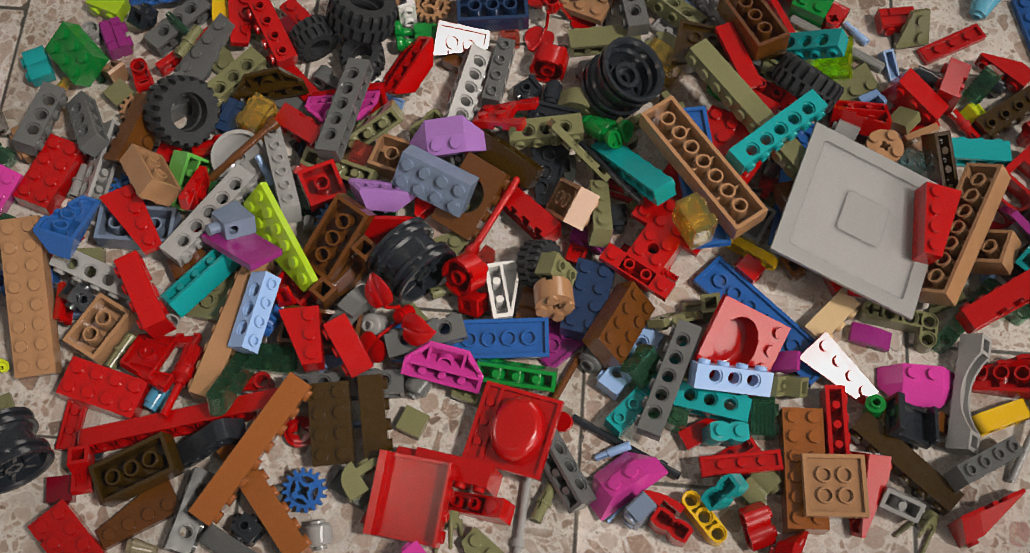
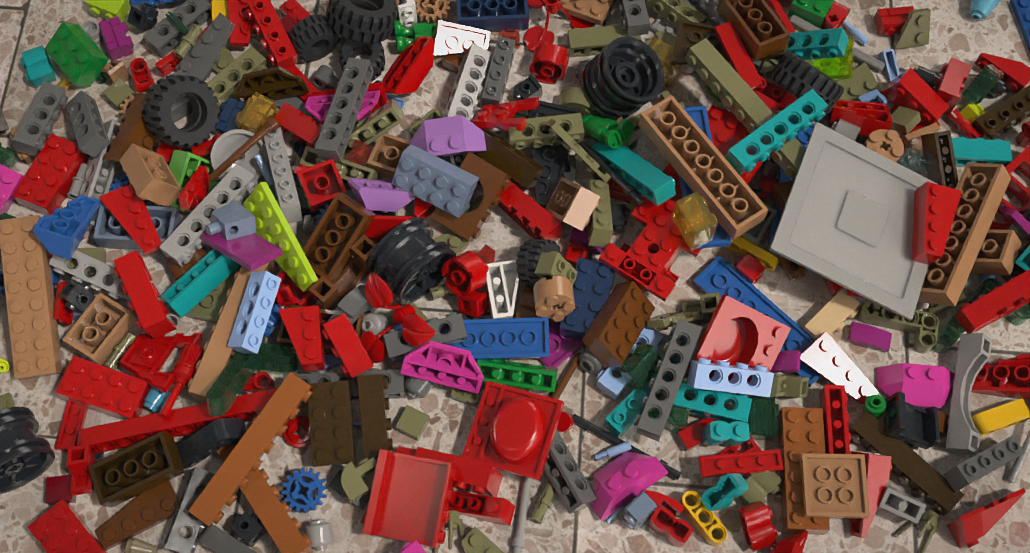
(475, 246): red piece -> none
(552, 91): black brick -> none
(951, 44): red tile -> none

